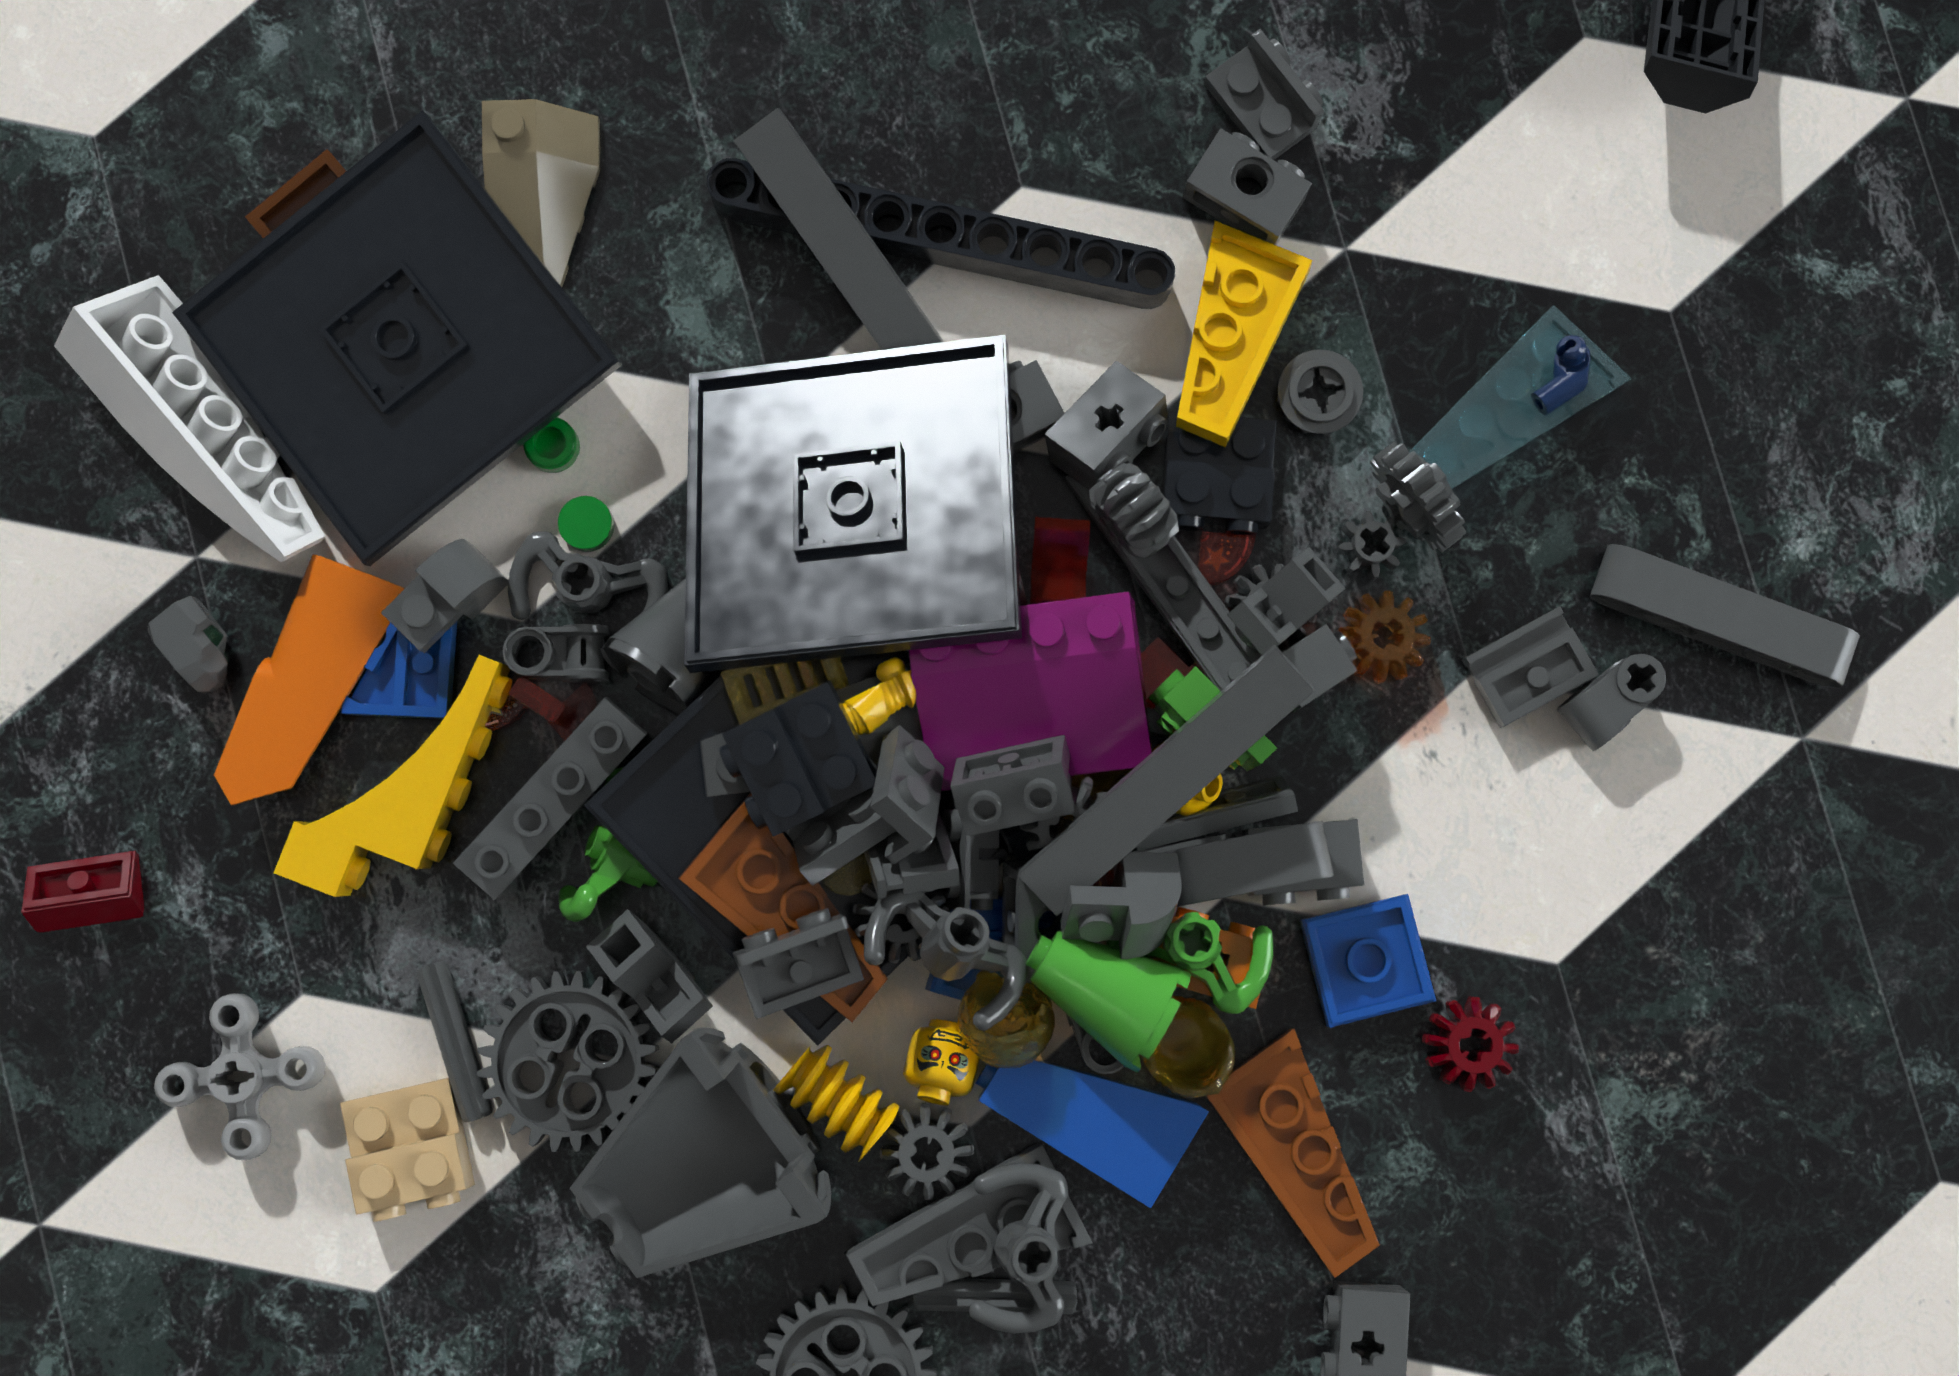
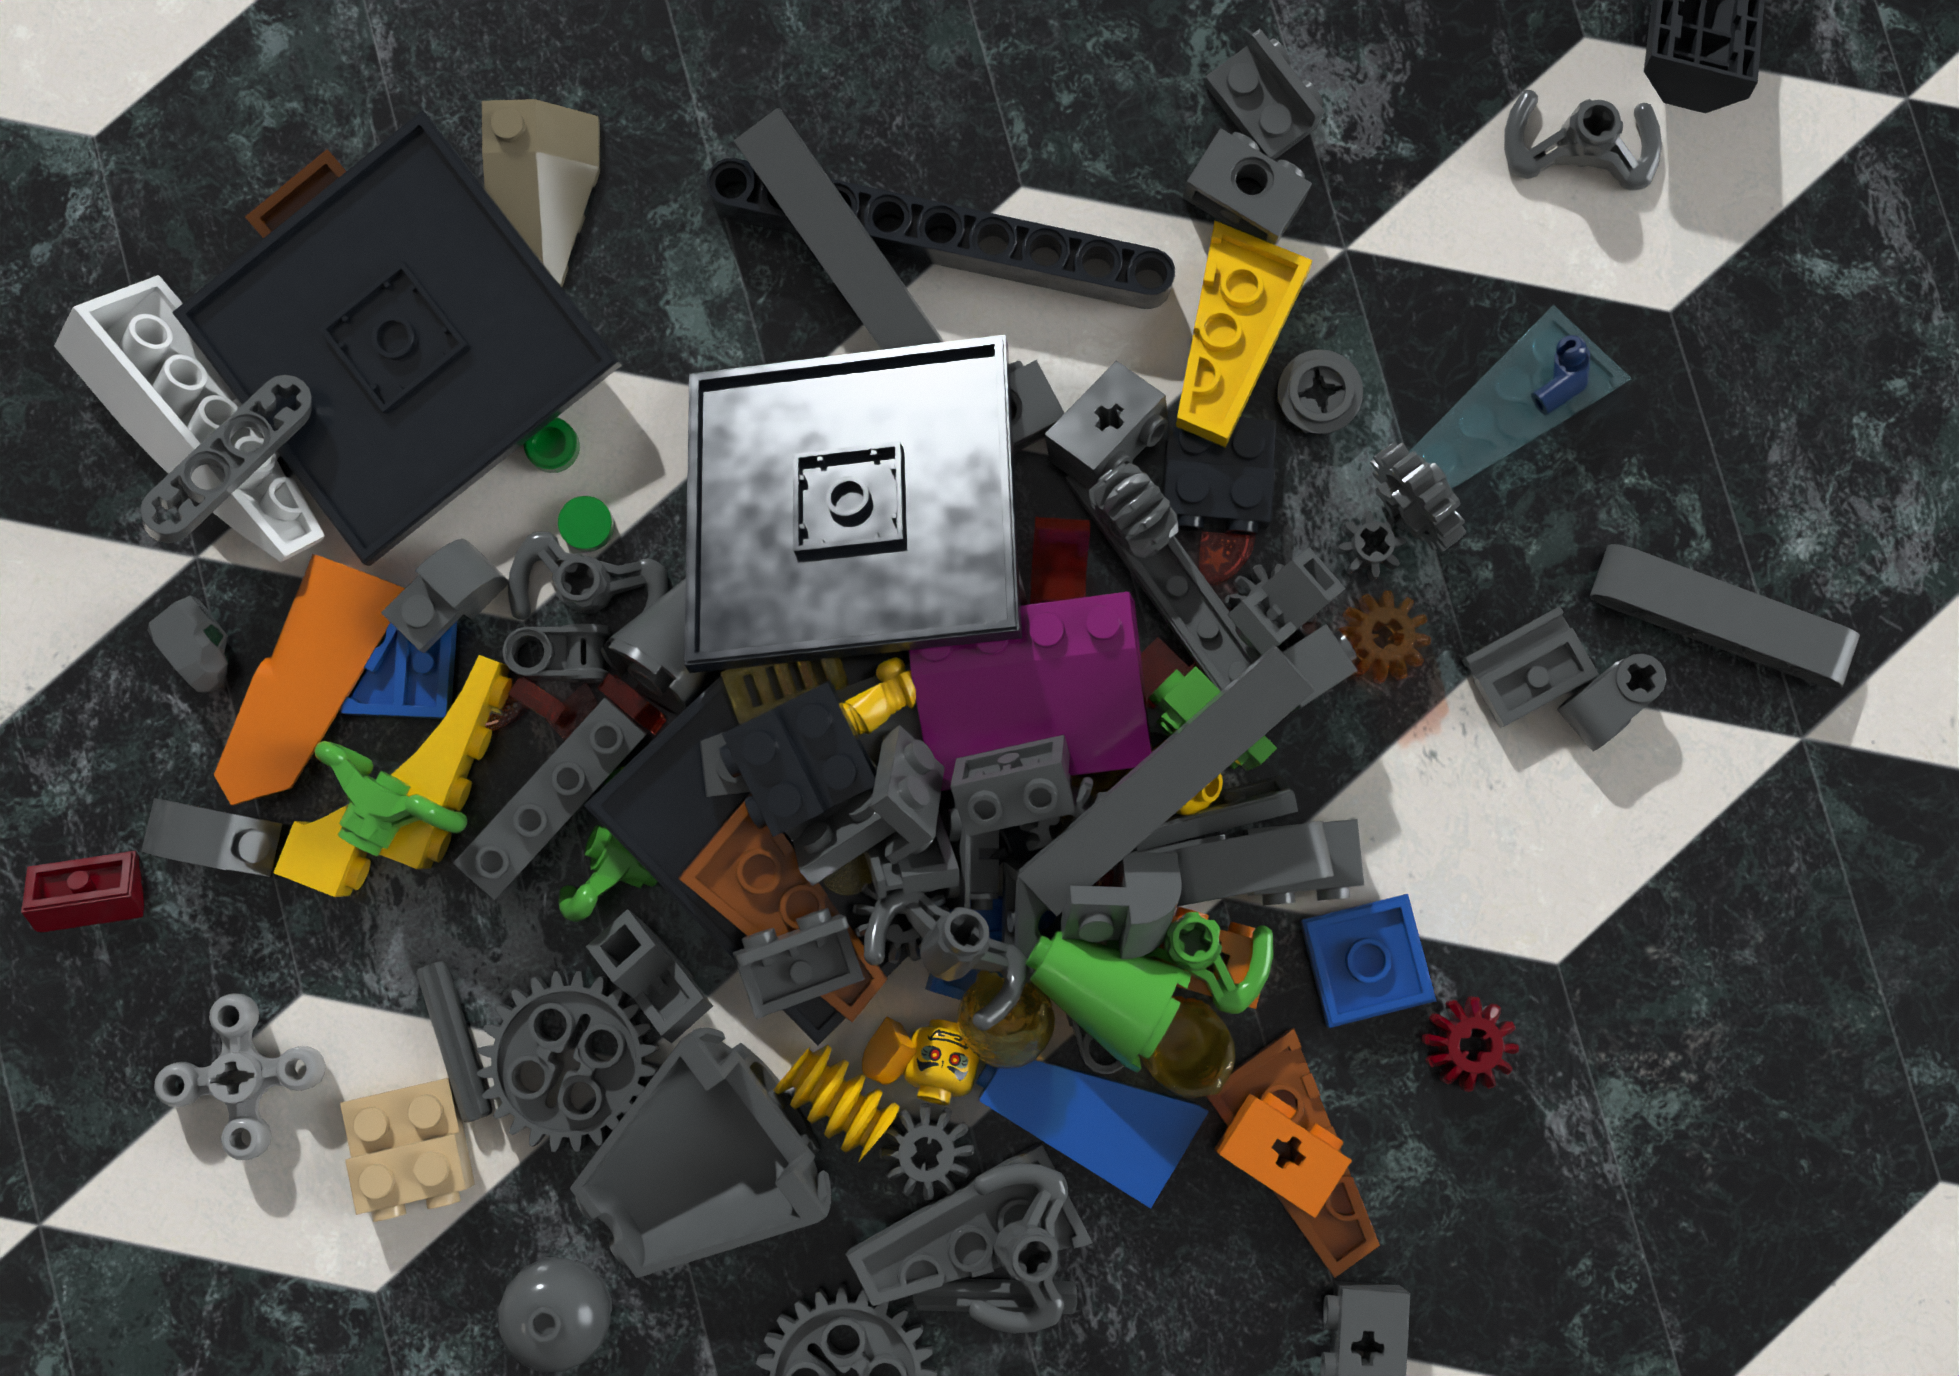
(211, 838): none -> dark grey brick
(220, 452): none -> dark grey beam
(379, 805): none -> bright green piece
(554, 1314): none -> dark grey cylinder
(632, 703): none -> clear red tile
(887, 1053): none -> light orange tile
(1303, 1181): none -> orange brick
(1584, 140): none -> dark grey piece

